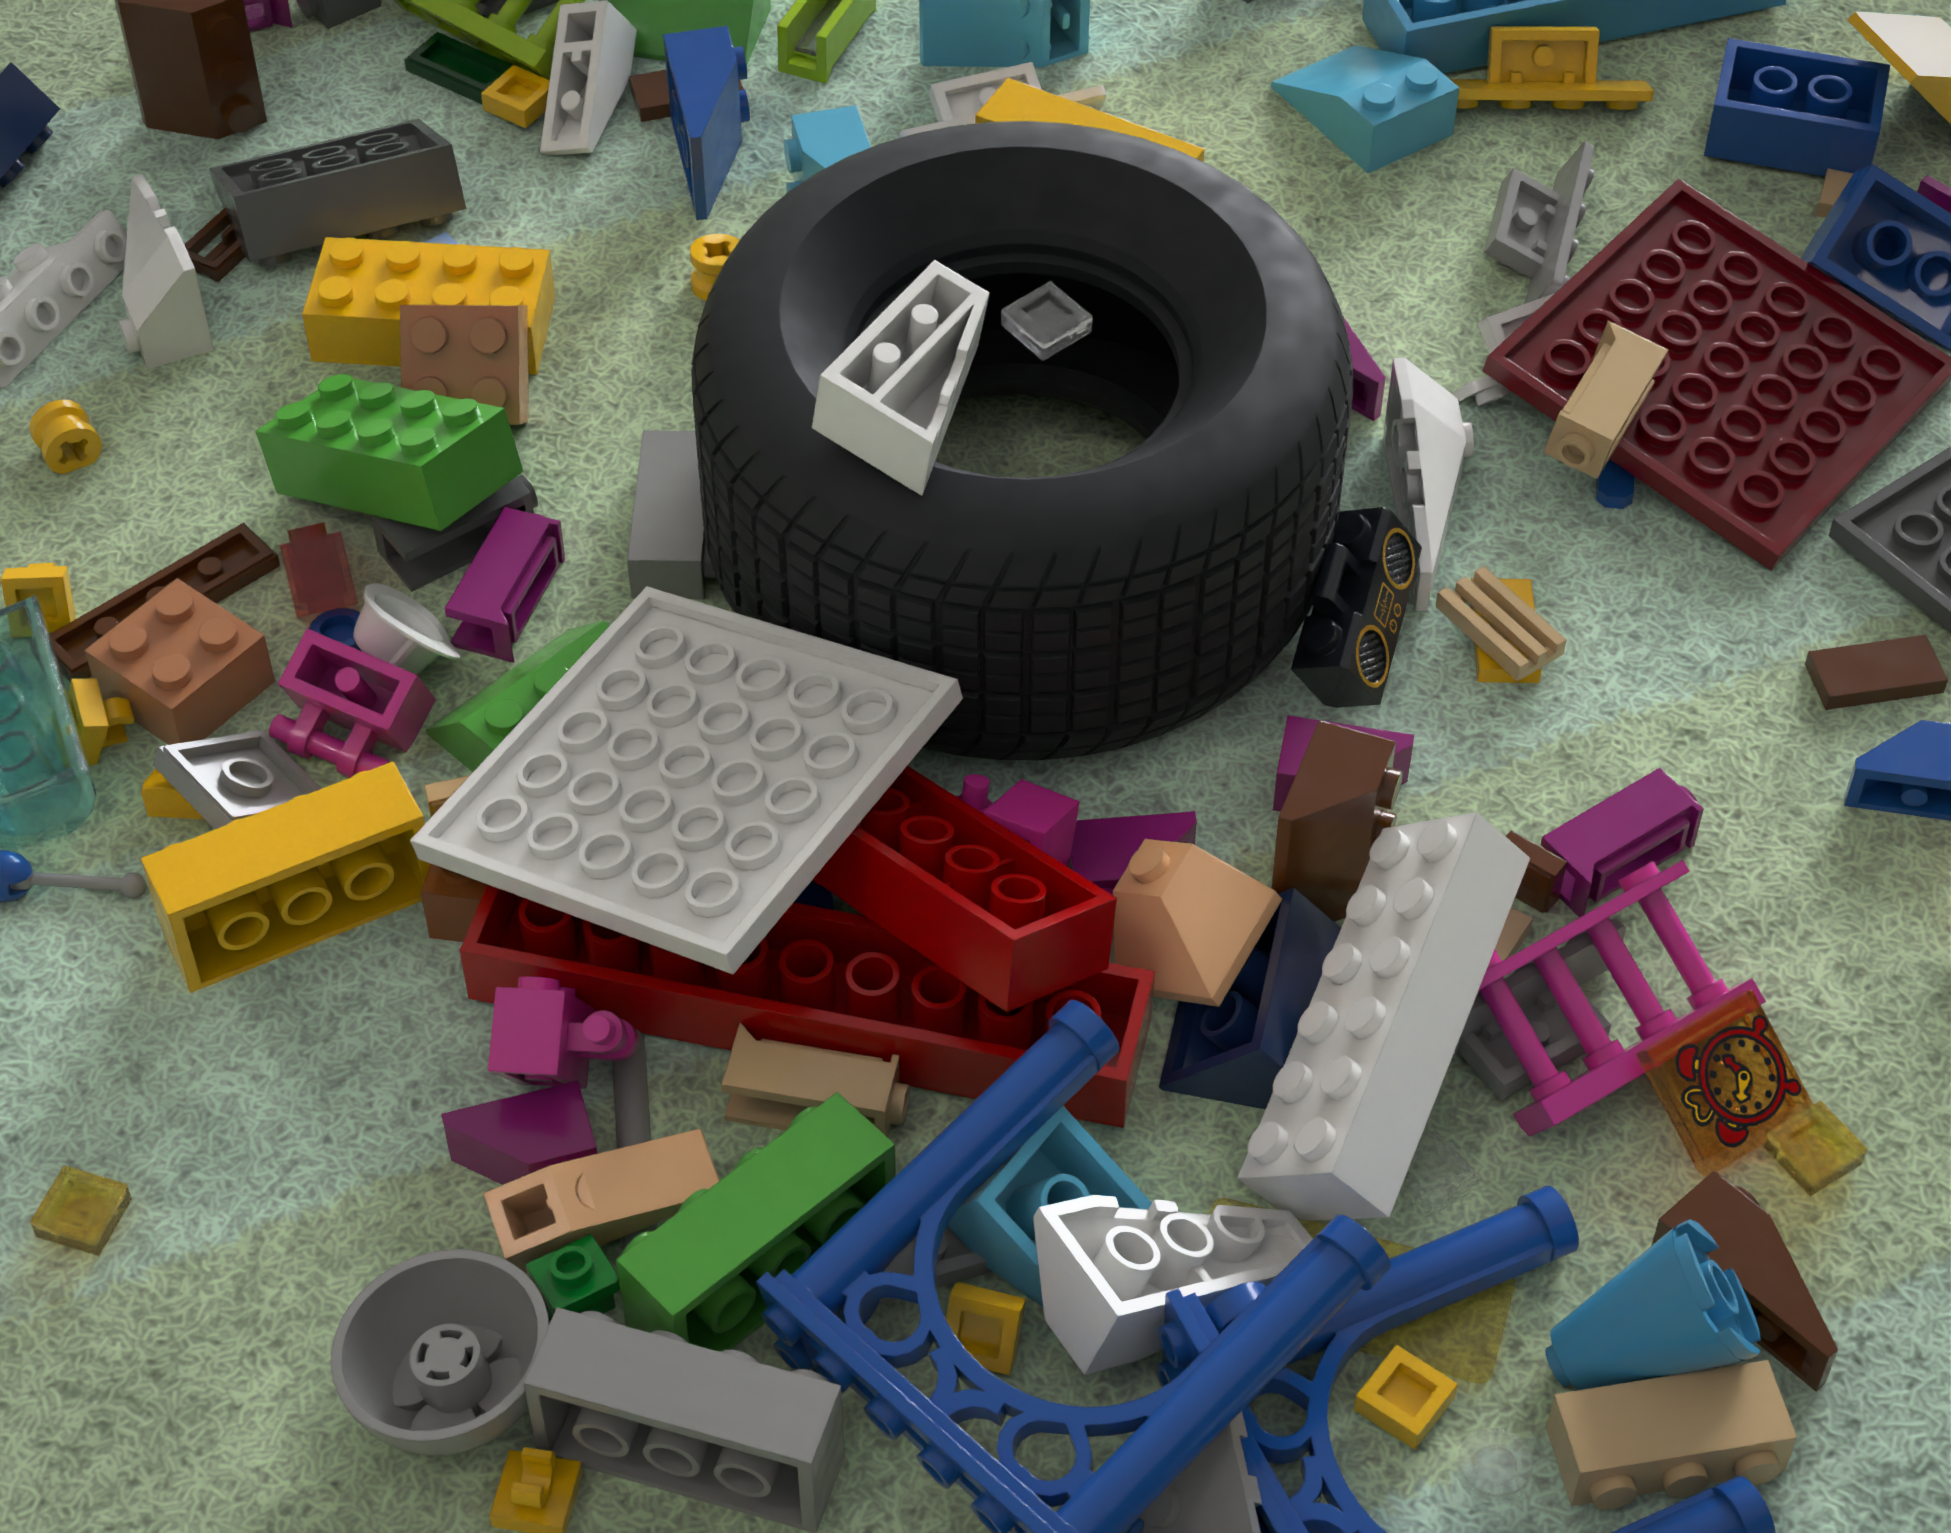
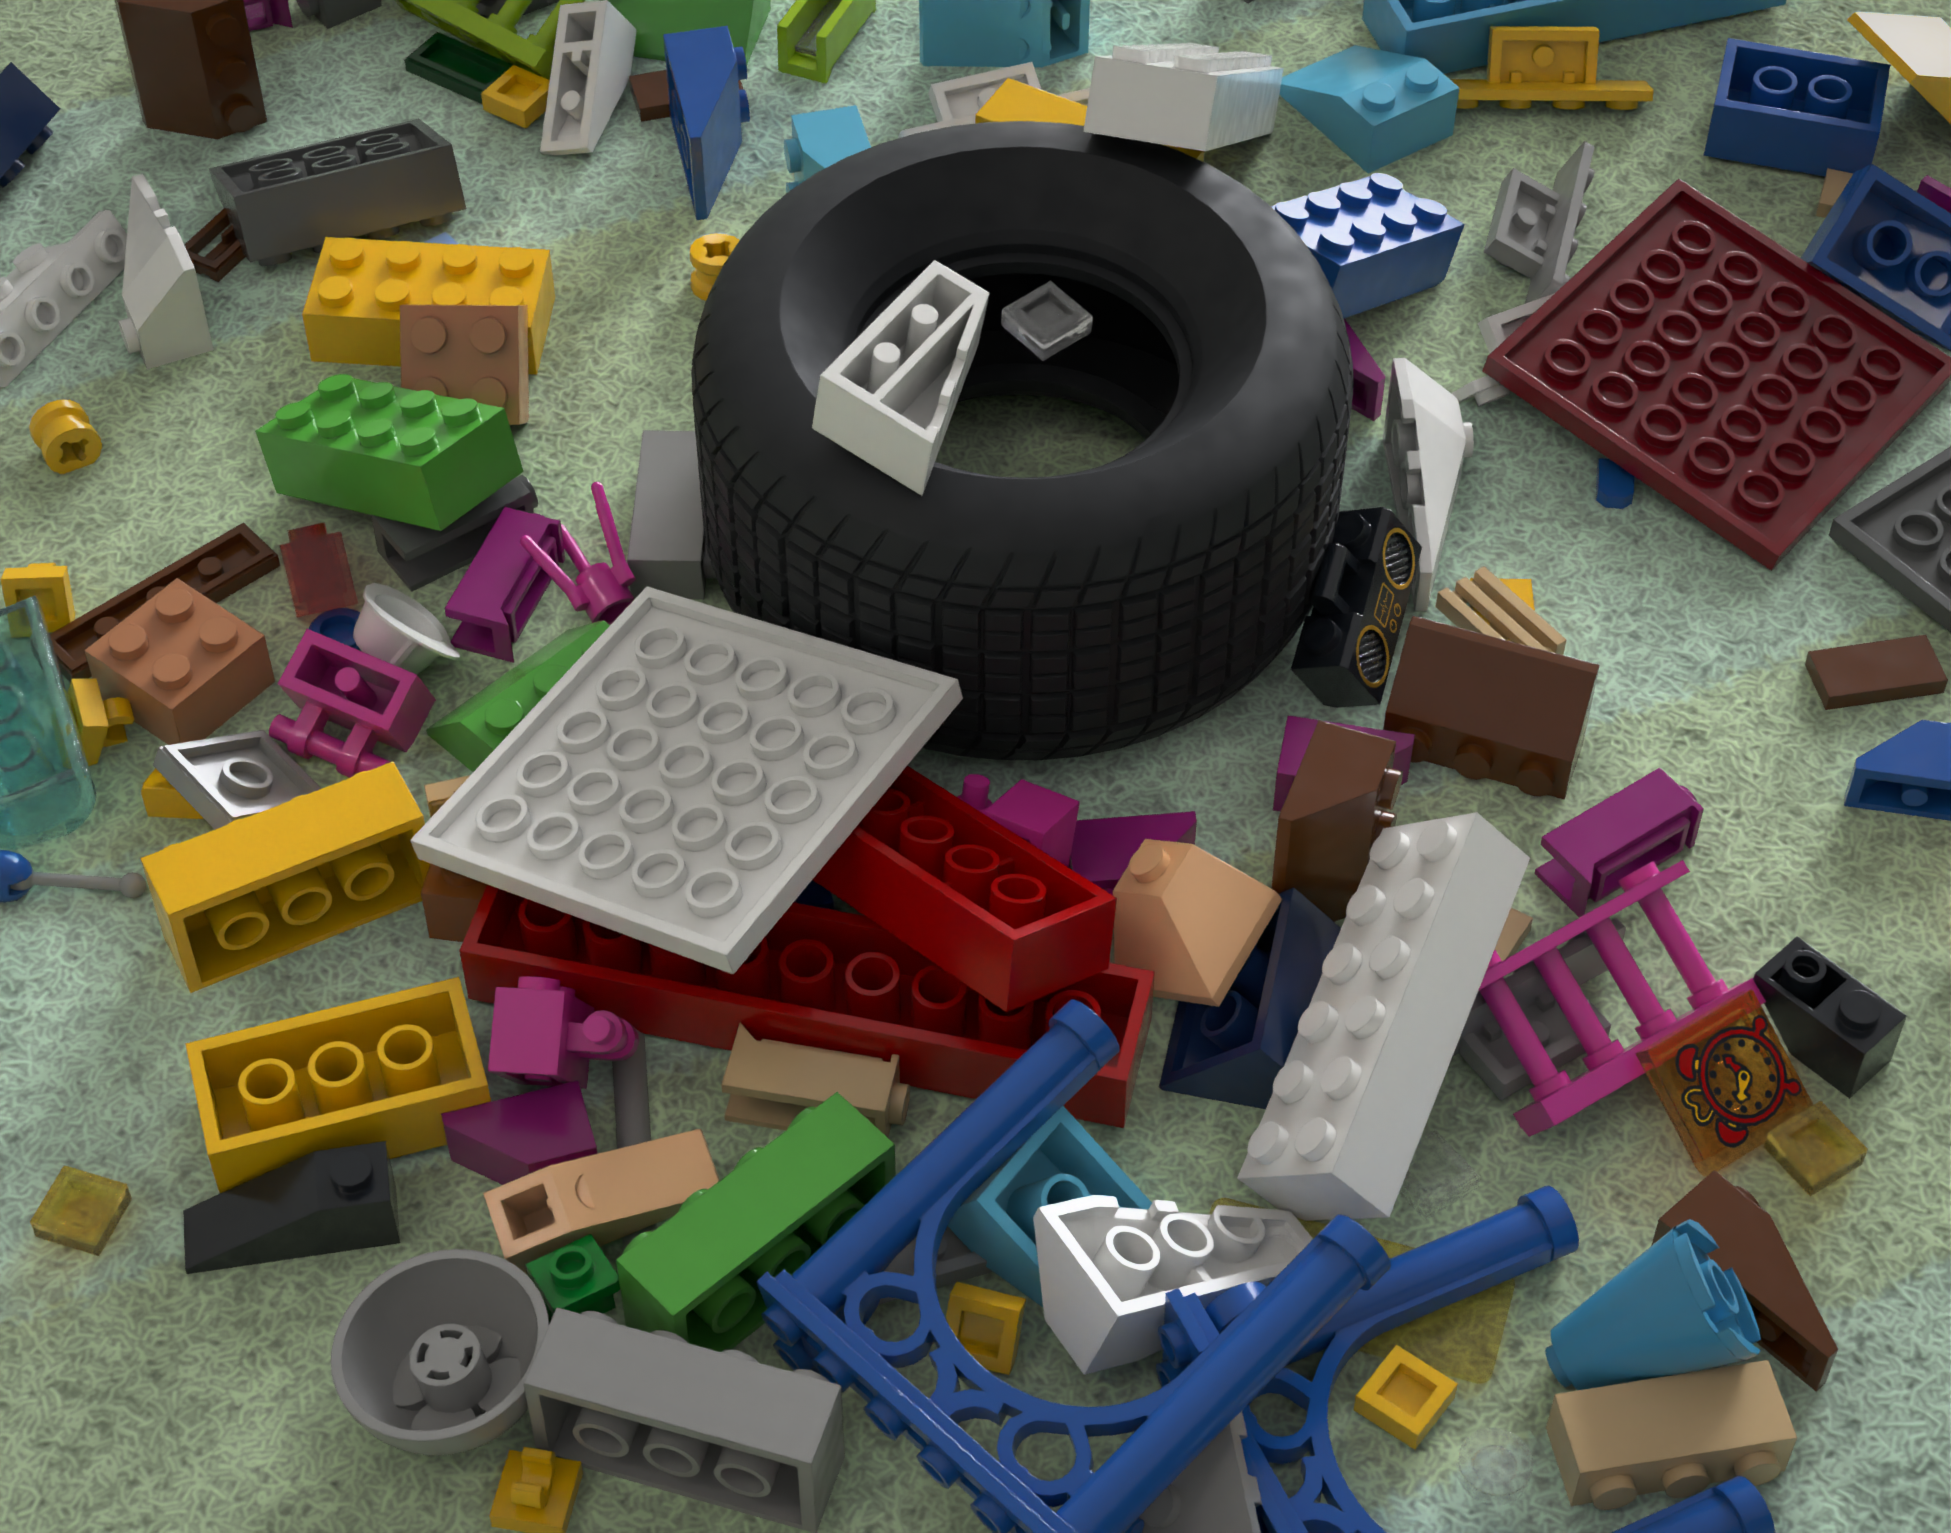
(299, 1210): none -> black slope
(337, 1080): none -> yellow brick
(599, 589): none -> dark pink plant
(1183, 95): none -> white brick
(1374, 240): none -> blue brick
(1491, 707): none -> reddish brown slope
(1543, 875): reddish brown tile -> none
(1605, 400): tan window -> none
(1828, 1016): none -> black slope

